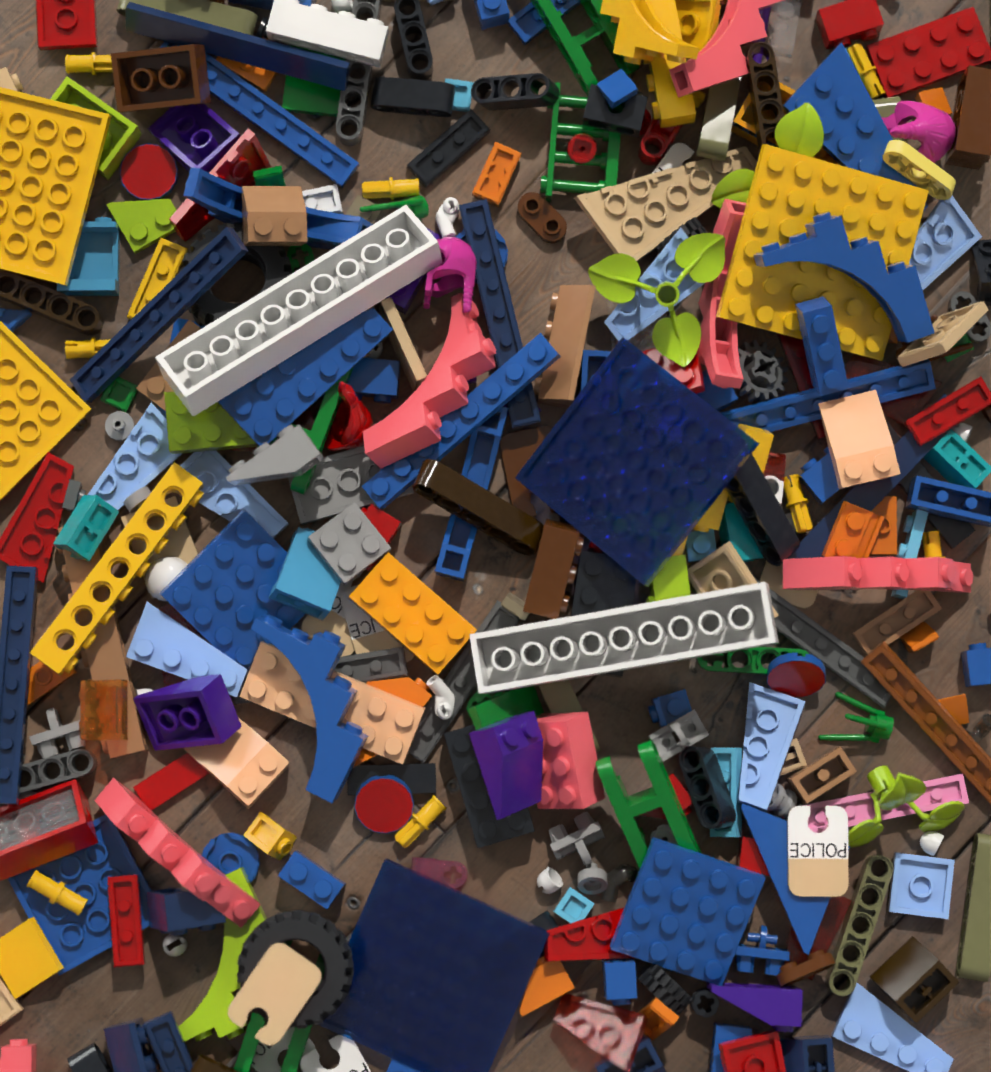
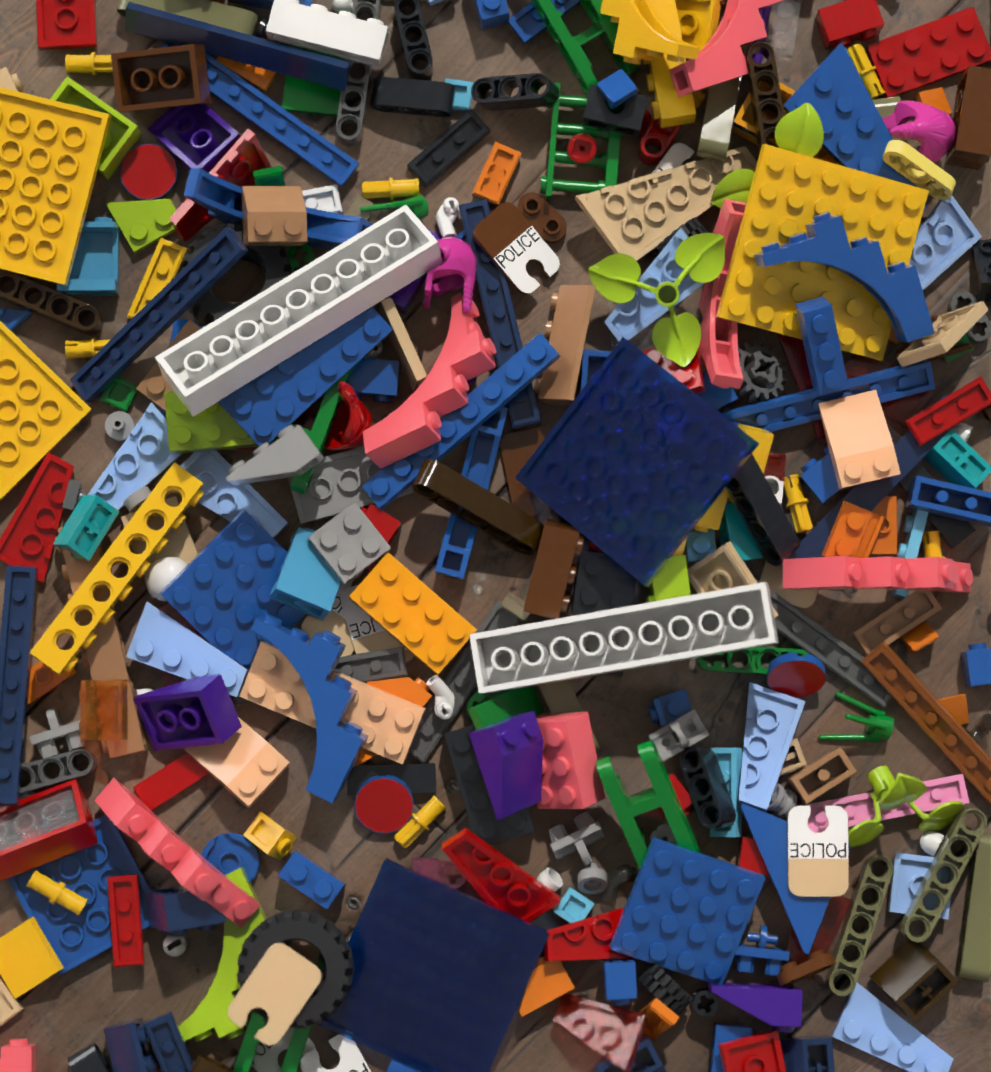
(498, 878): none -> red wing
(512, 243): none -> piece
(930, 883): none -> olive beam

